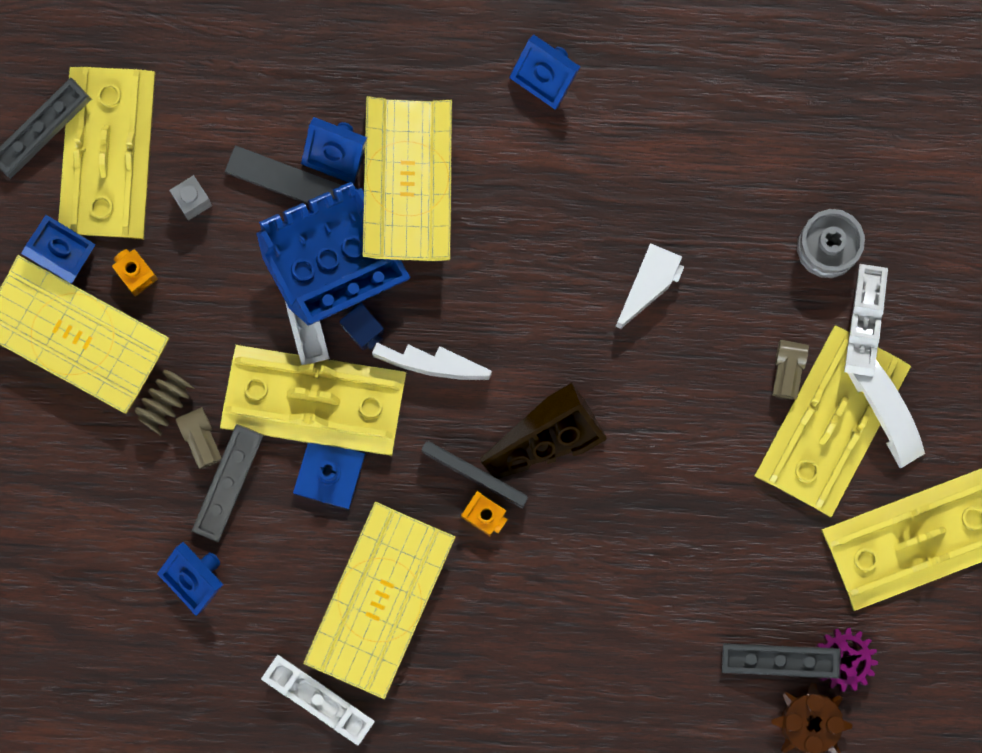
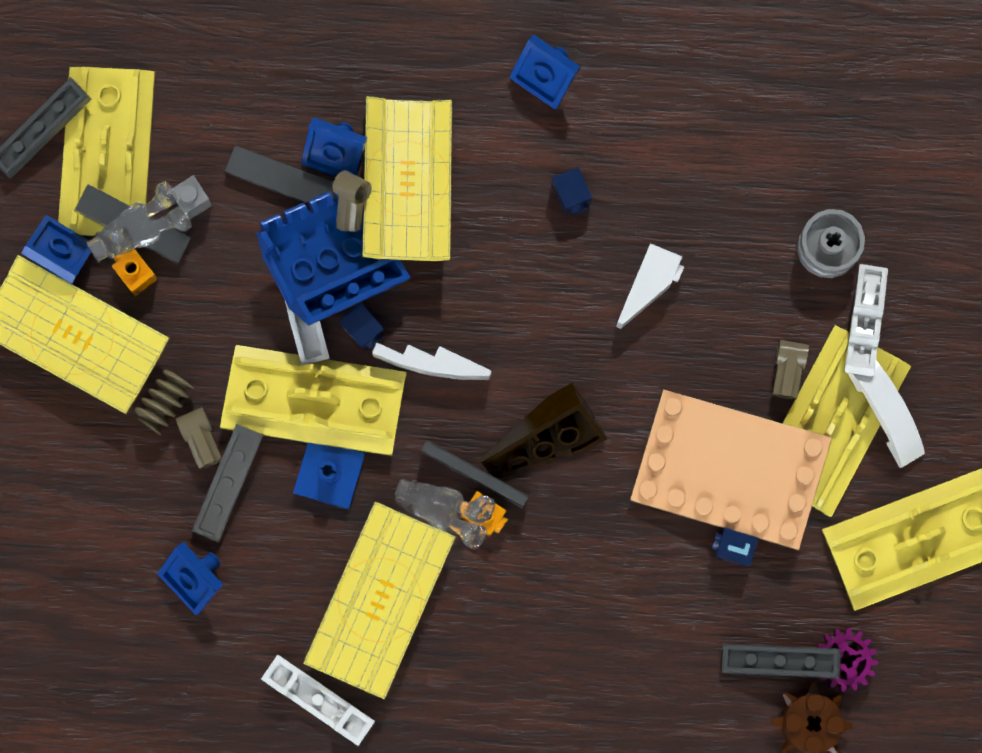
(105, 208): none -> dark grey tile
(136, 229): none -> clear piece
(352, 194): none -> dark tan piece
(440, 506): none -> clear piece
(572, 191): none -> dark blue brick
(731, 469): none -> light nougat plate
(734, 547): none -> dark blue brick

